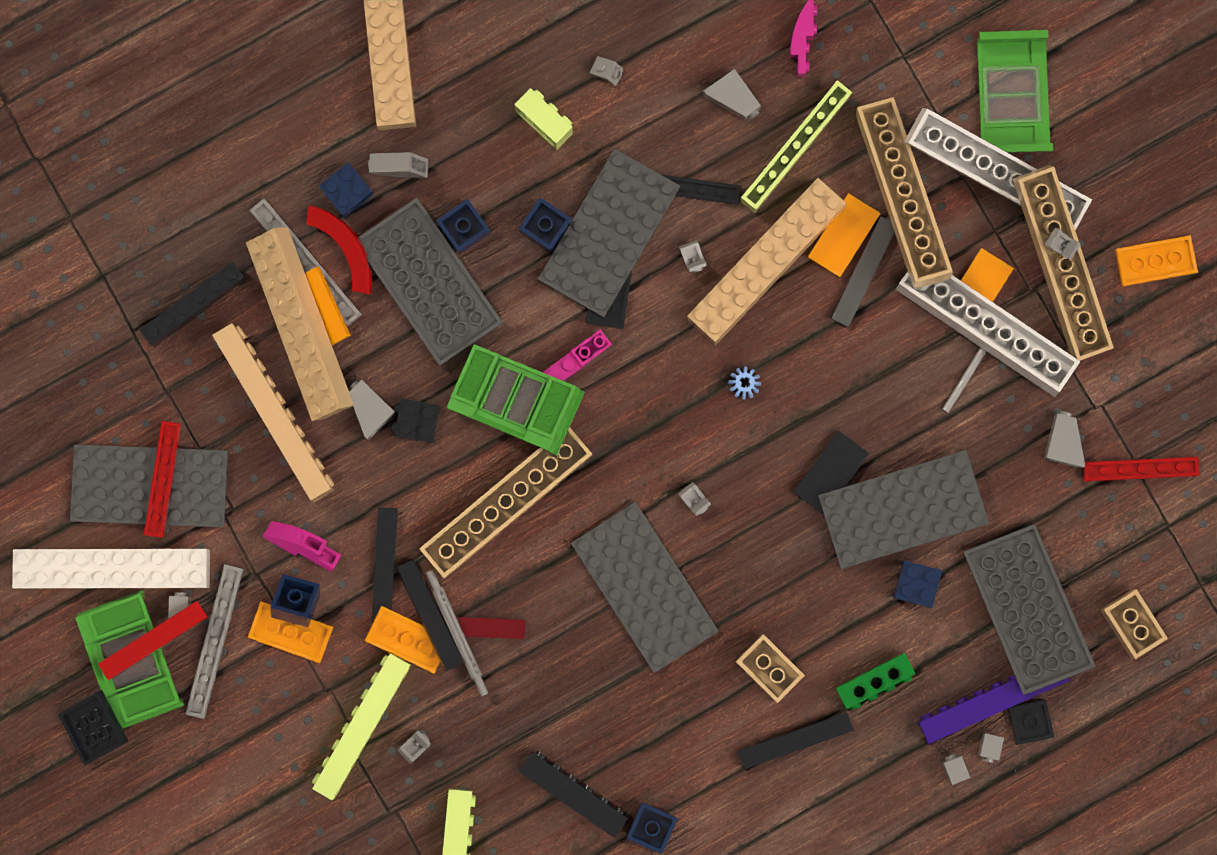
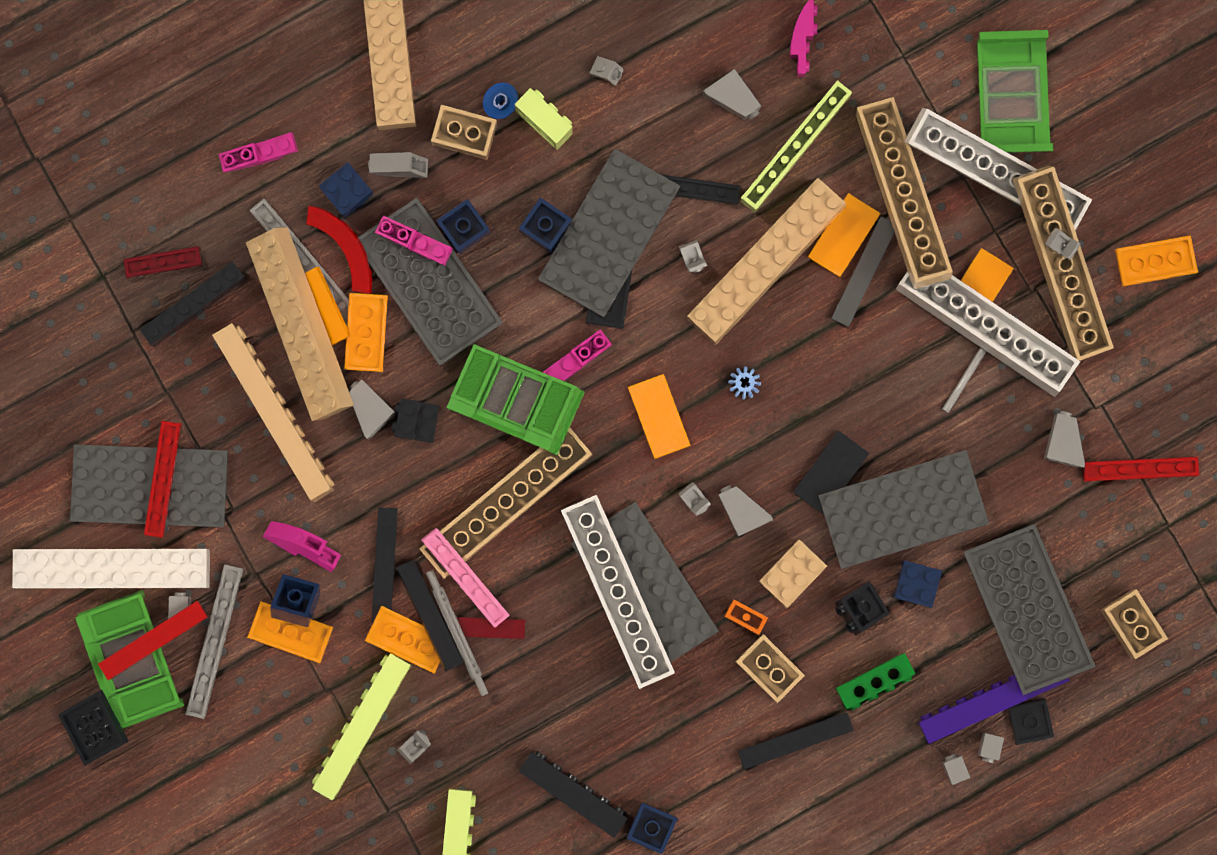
(162, 262): none -> dark red tile
(258, 153): none -> dark pink slope
(367, 332): none -> light orange tile
(413, 241): none -> dark pink slope
(464, 132): none -> tan brick
(465, 577): none -> bright pink tile
(494, 98): none -> blue dish
(617, 591): none -> white brick
(659, 416): none -> light orange tile
(742, 510): none -> light grey slope
(746, 617): none -> orange brick
(792, 573): none -> tan brick
(861, 608): none -> black plate

